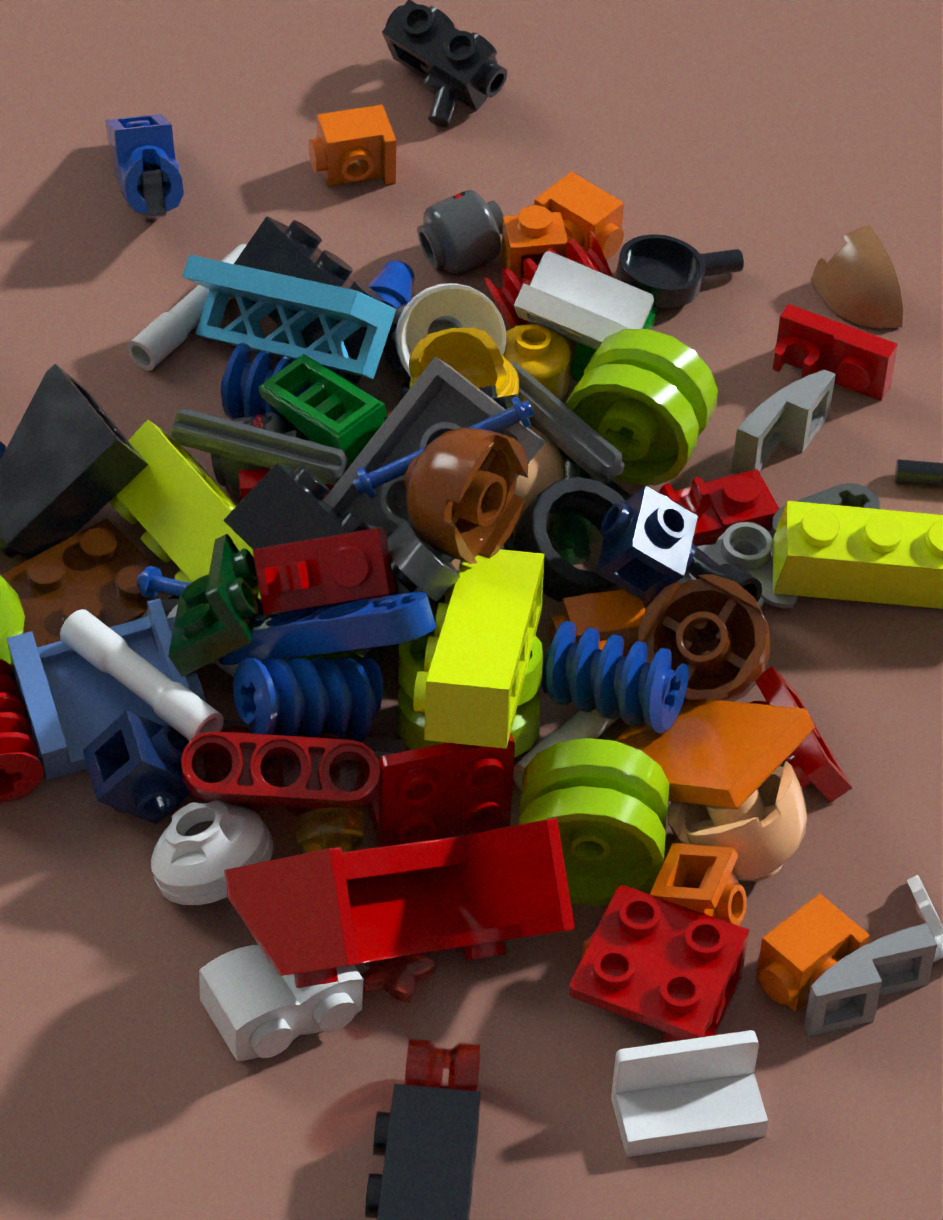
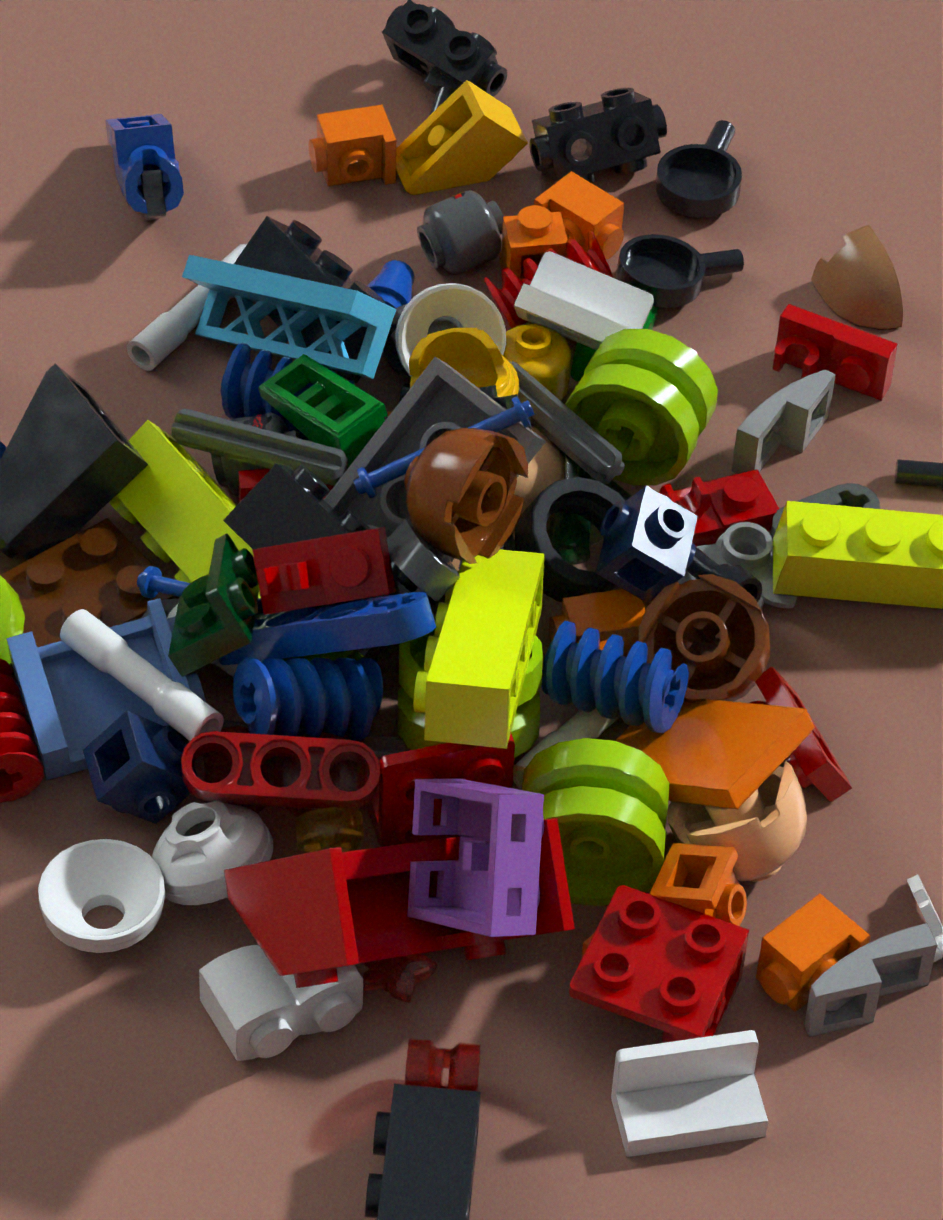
(100, 875): none -> white piece
(459, 143): none -> yellow slope
(498, 866): none -> medium lavender piece
(616, 131): none -> black brick
(701, 177): none -> black piece

